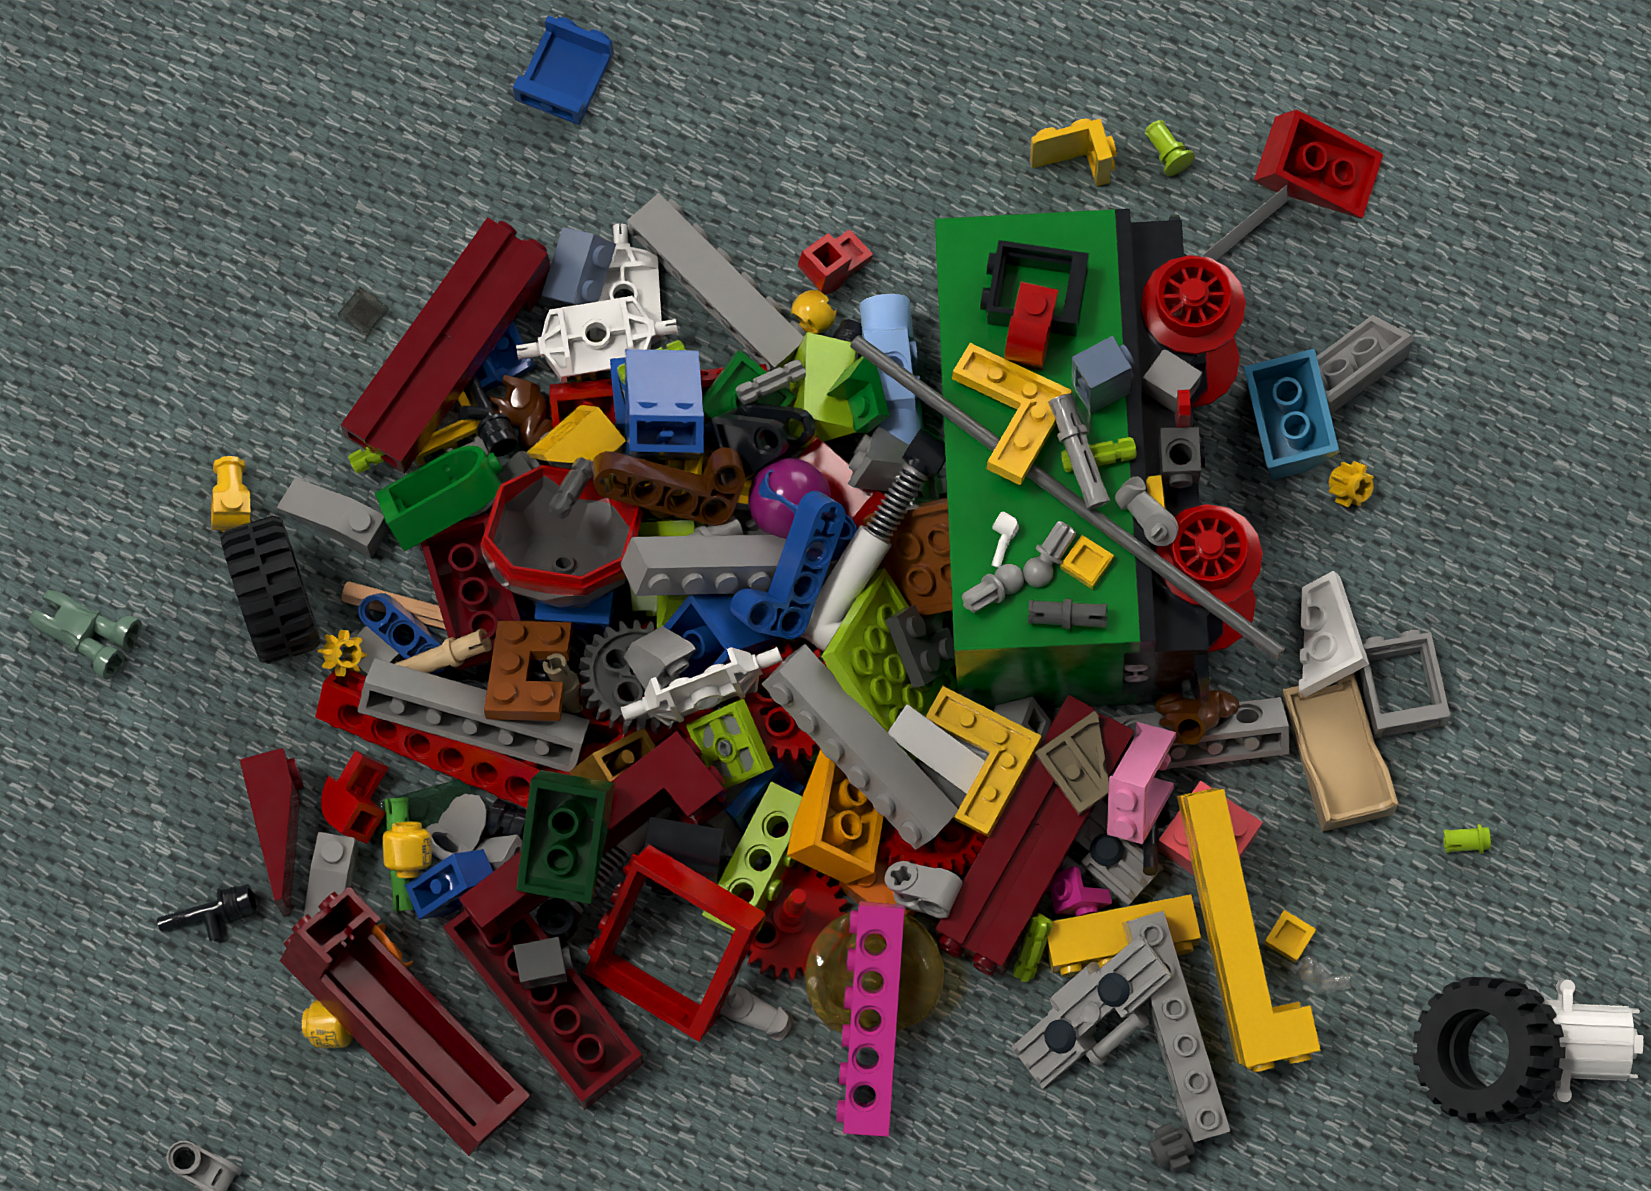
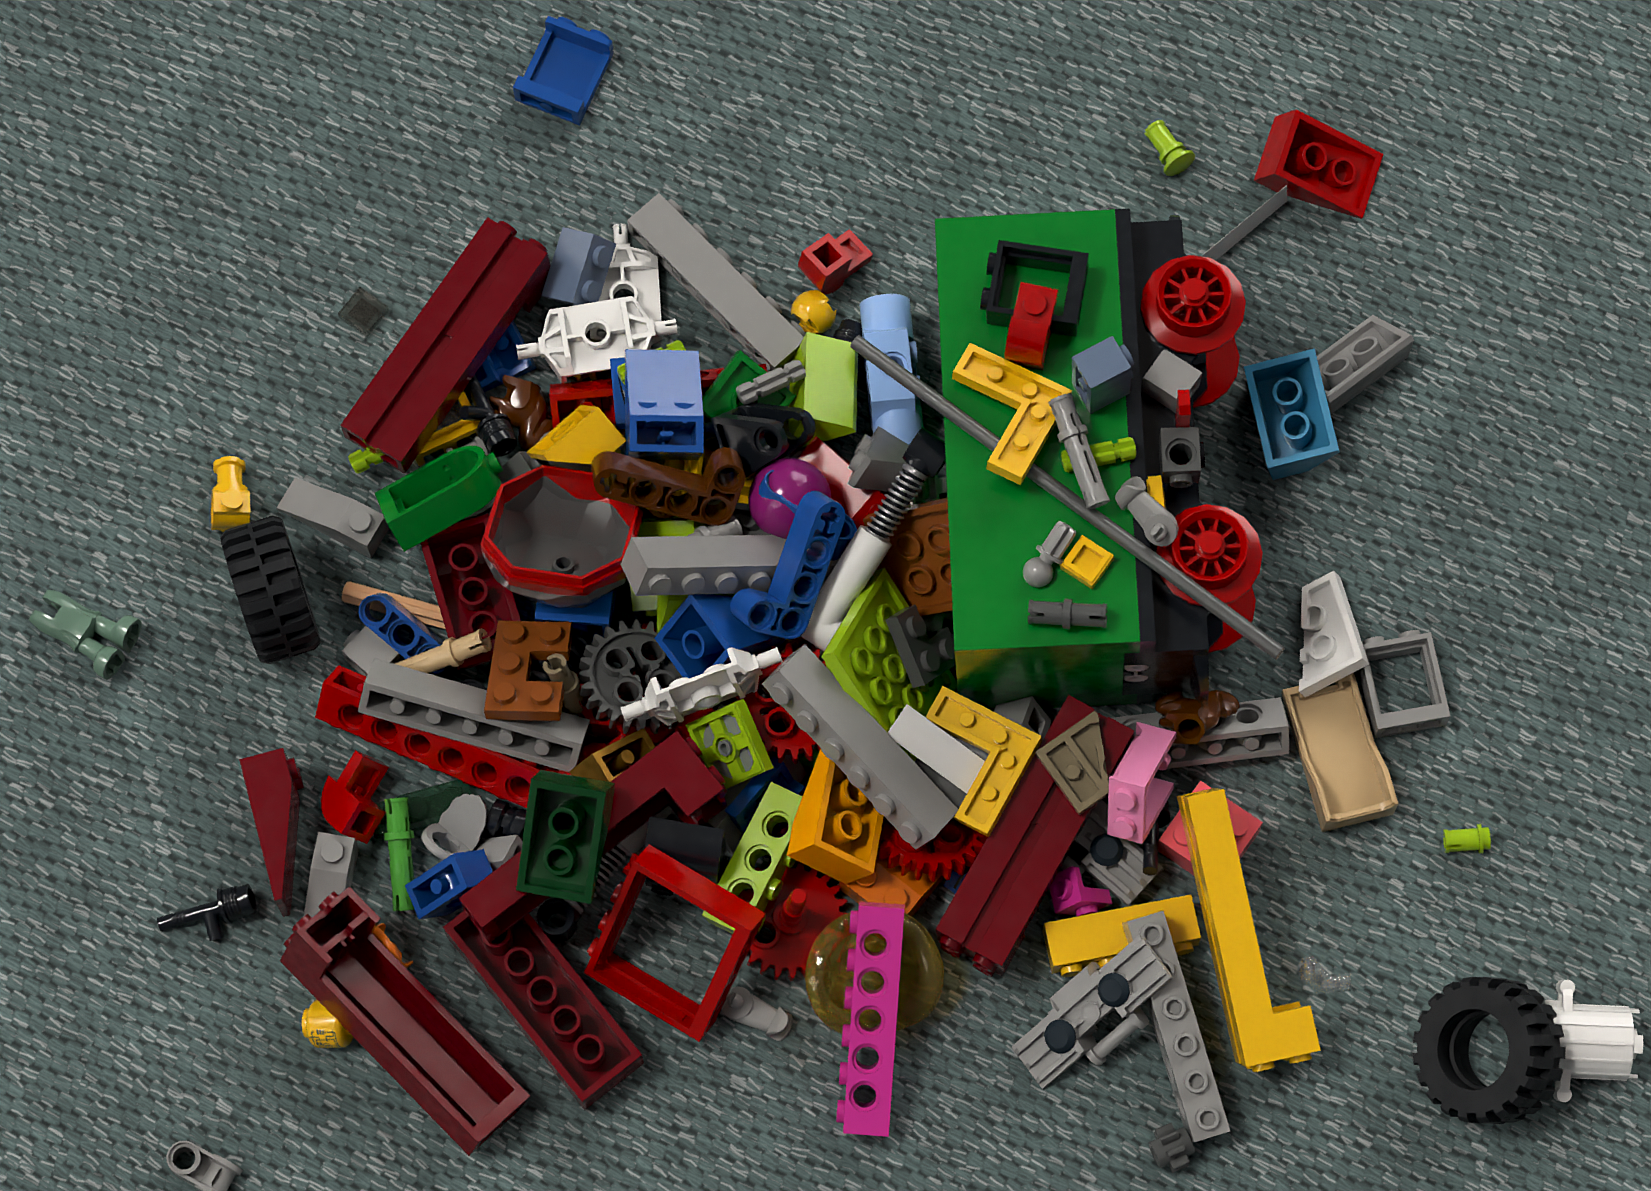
(351, 653): yellow gear -> none
(407, 849): yellow head -> none
(542, 963): dark grey brick -> none
(571, 488): dark grey axle -> none
(660, 656): light grey slope -> none
(865, 395): green slope -> none
(923, 888): light grey piece -> none
(1006, 580): light grey axle -> none
(1008, 528): white hand -> none
(1032, 948): lime axle -> none
(1077, 140): yellow bracket -> none
(1290, 936): yellow plate -> none
(1351, 484): yellow gear -> none

